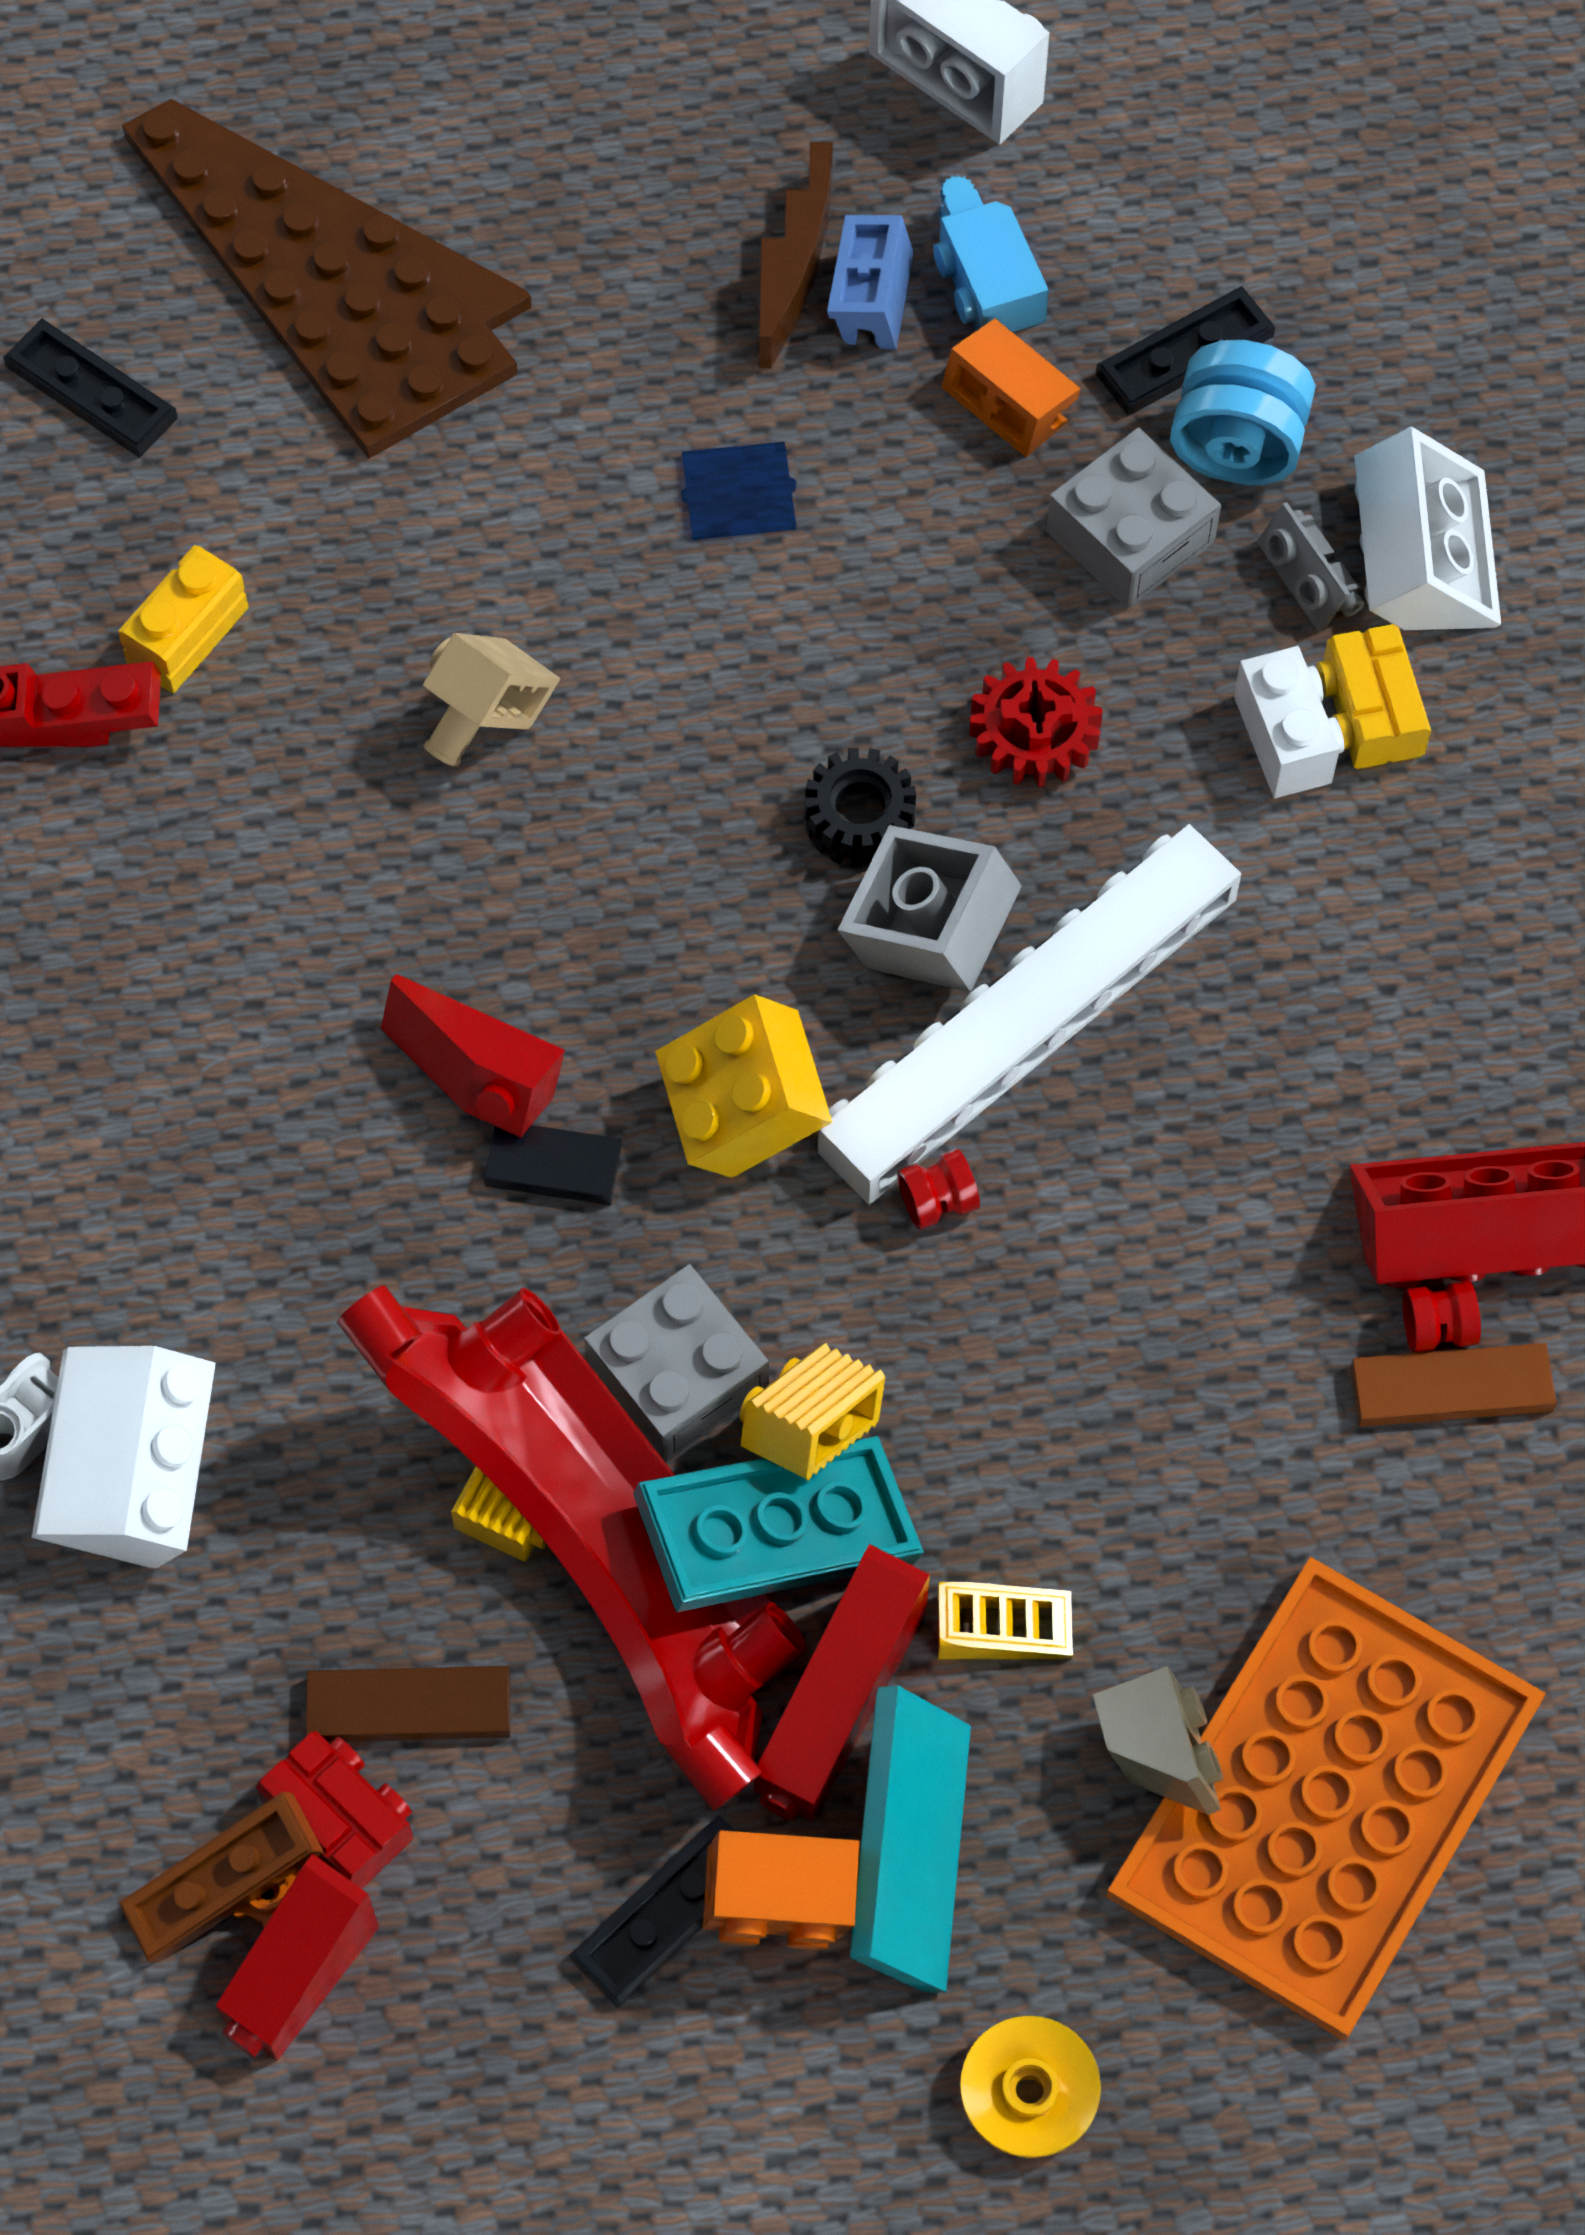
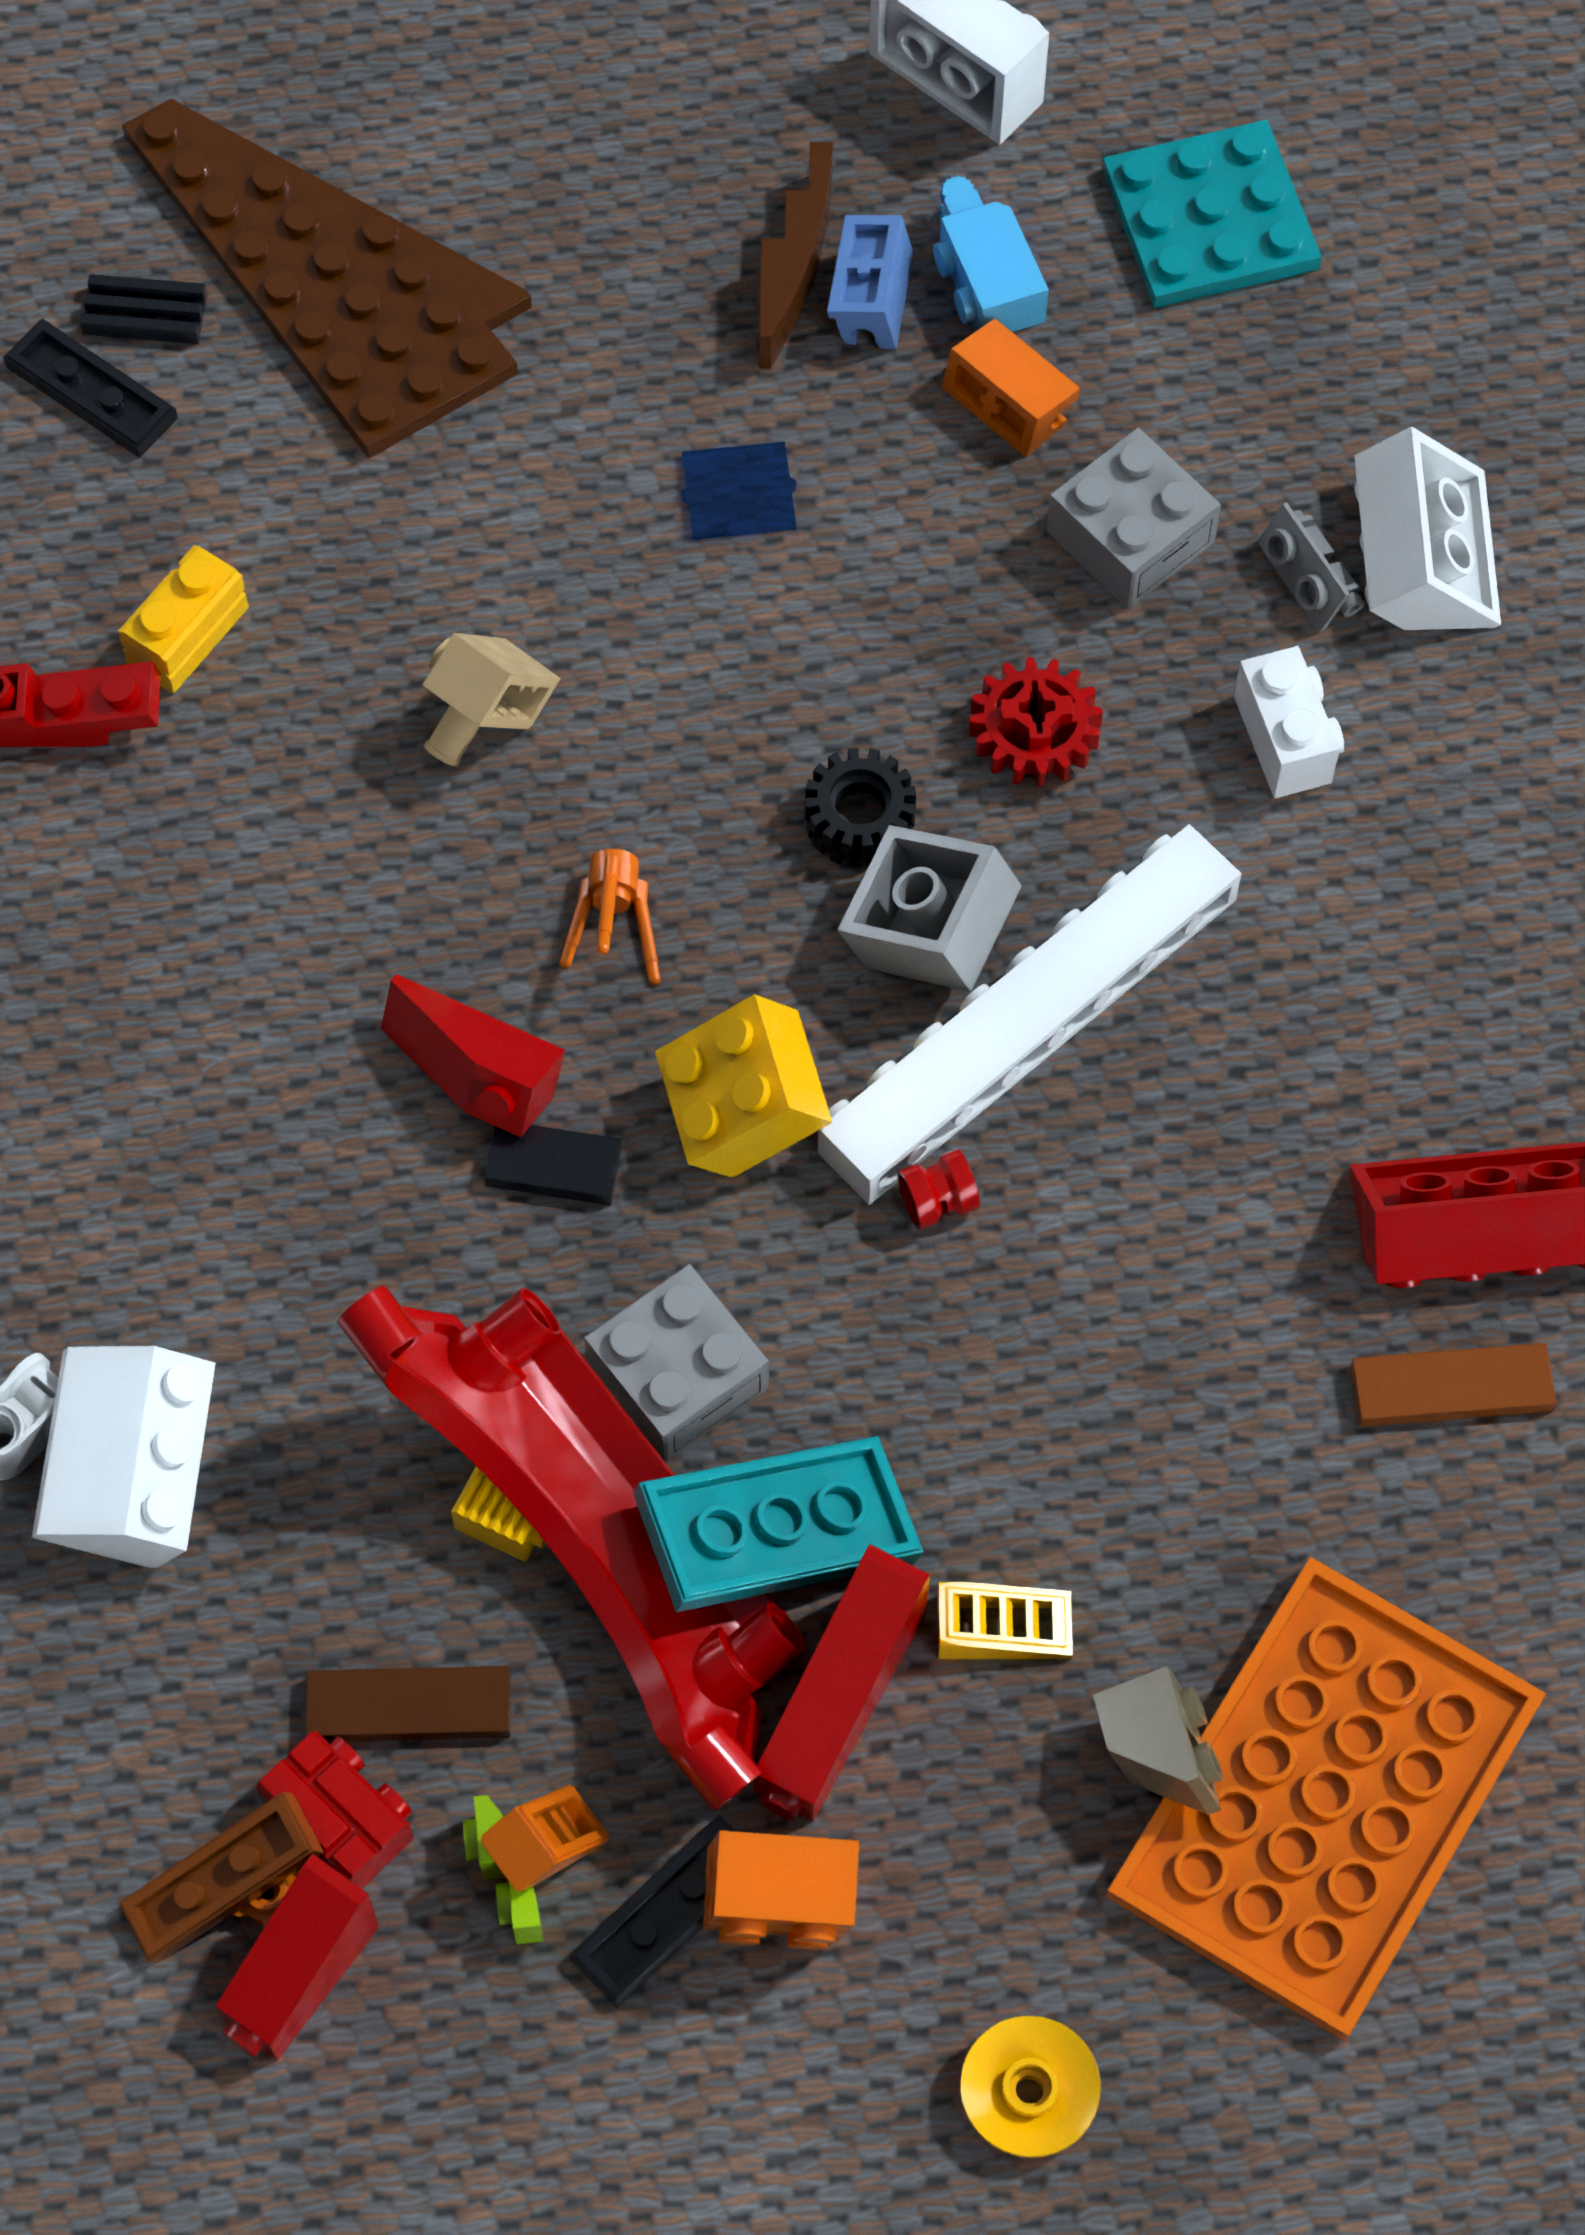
(144, 299): none -> black tile
(513, 1906): none -> lime slope
(543, 1837): none -> orange slope
(611, 889): none -> orange plant
(812, 1411): yellow brick -> none
(910, 1840): teal tile -> none
(1160, 361): black tile -> none
(1211, 213): none -> teal plate
(1242, 412): medium azure wheel -> none
(1374, 696): yellow brick -> none
(1441, 1316): red wheel -> none

